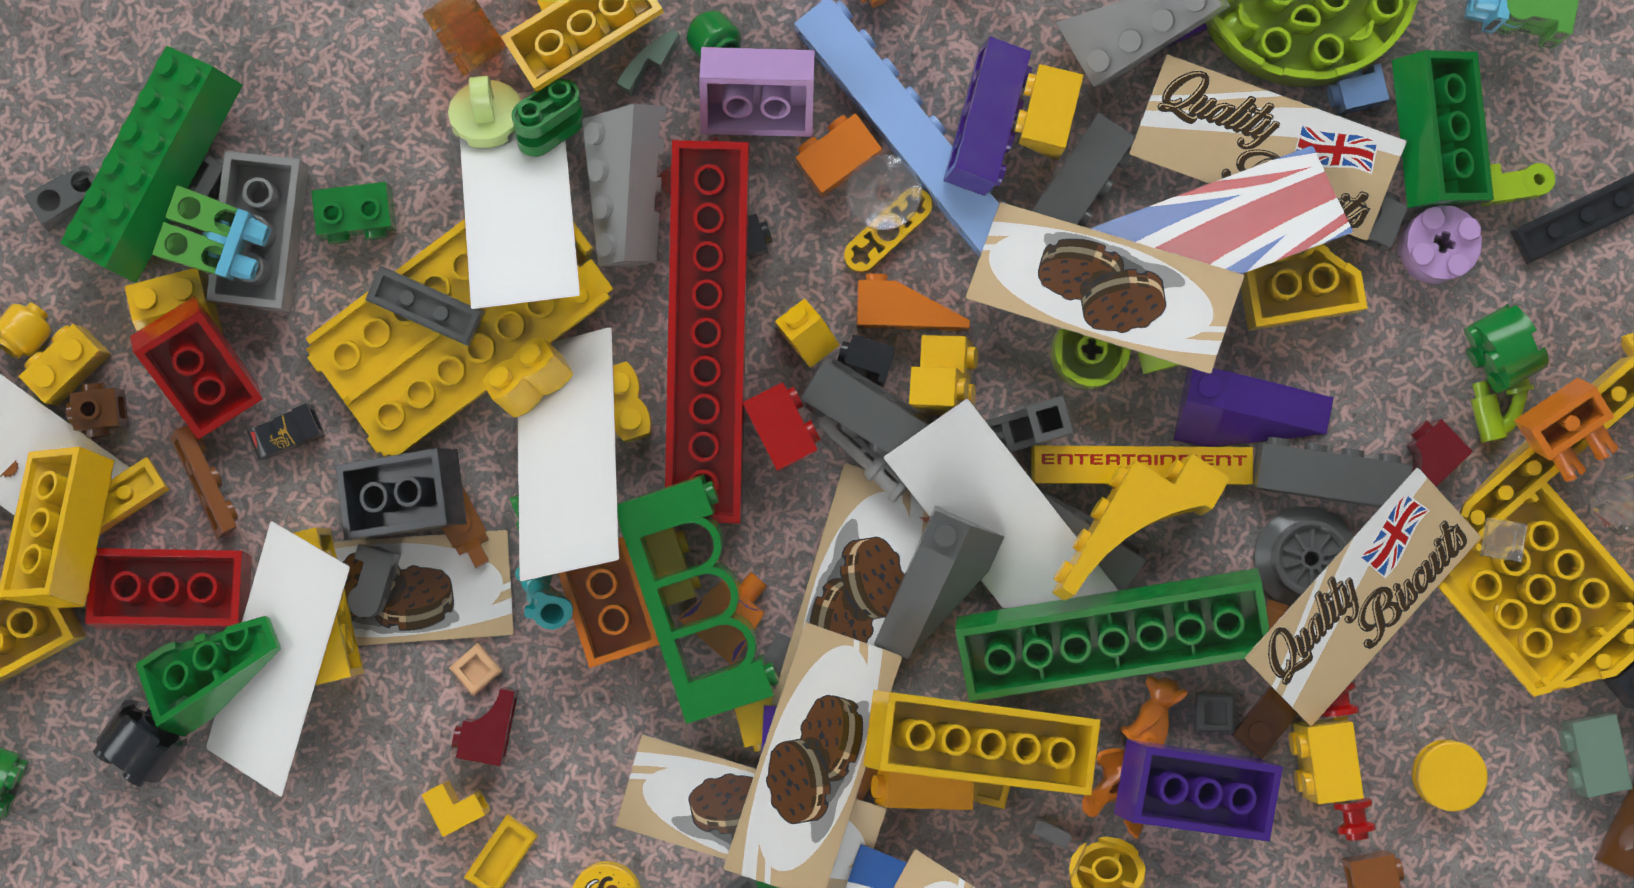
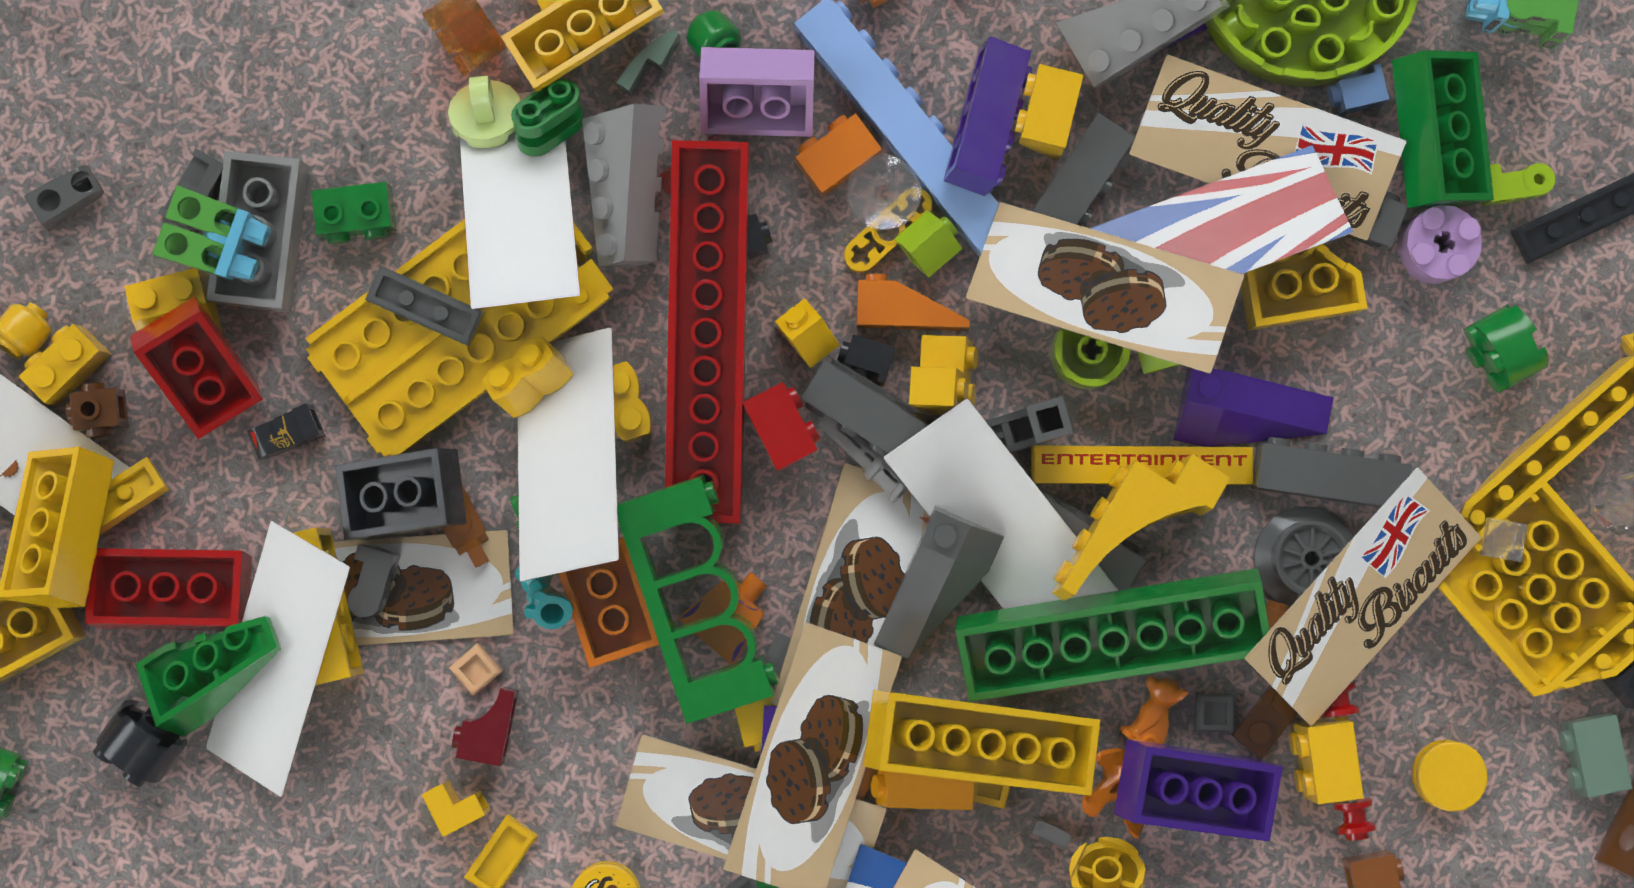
(152, 155): green brick -> none
(204, 481): dark orange plate -> none
(668, 556): yellow brick -> none
(929, 242): none -> lime brick
(1437, 450): dark red arch -> none
(1488, 413): lime plant -> none
(1565, 419): orange brick -> none

